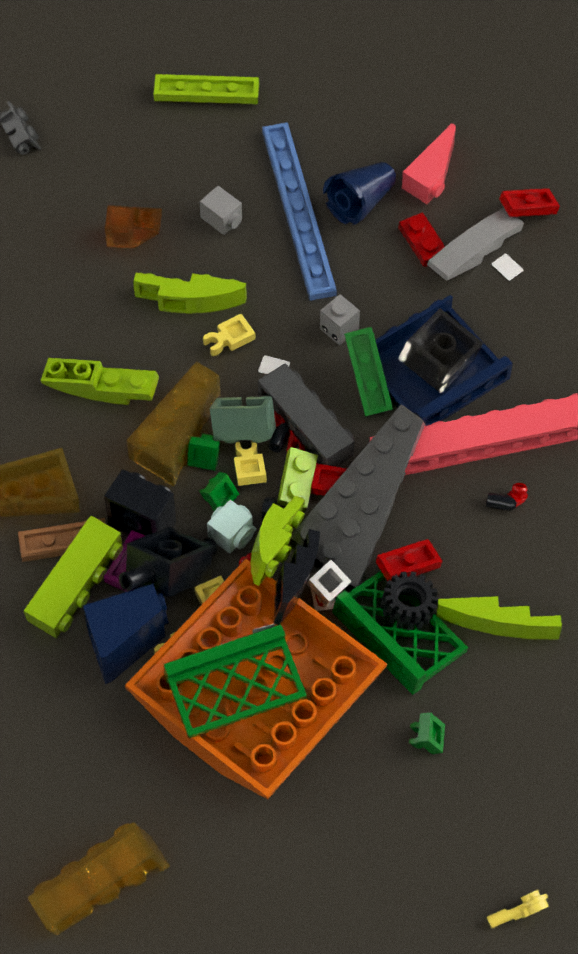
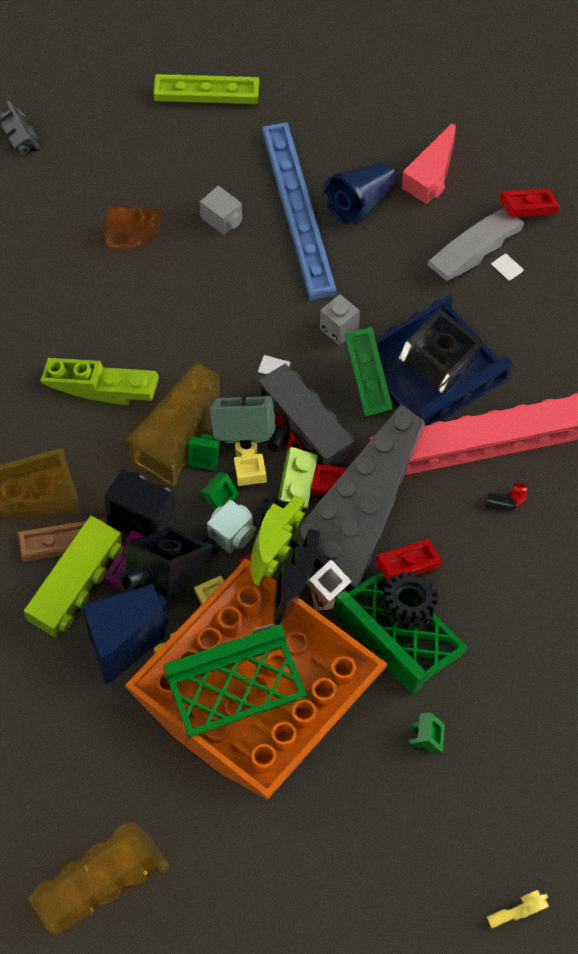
(199, 295): lime slope -> none
(230, 333): light yellow plate -> none
(421, 237): red plate -> none
(486, 616): lime slope -> none

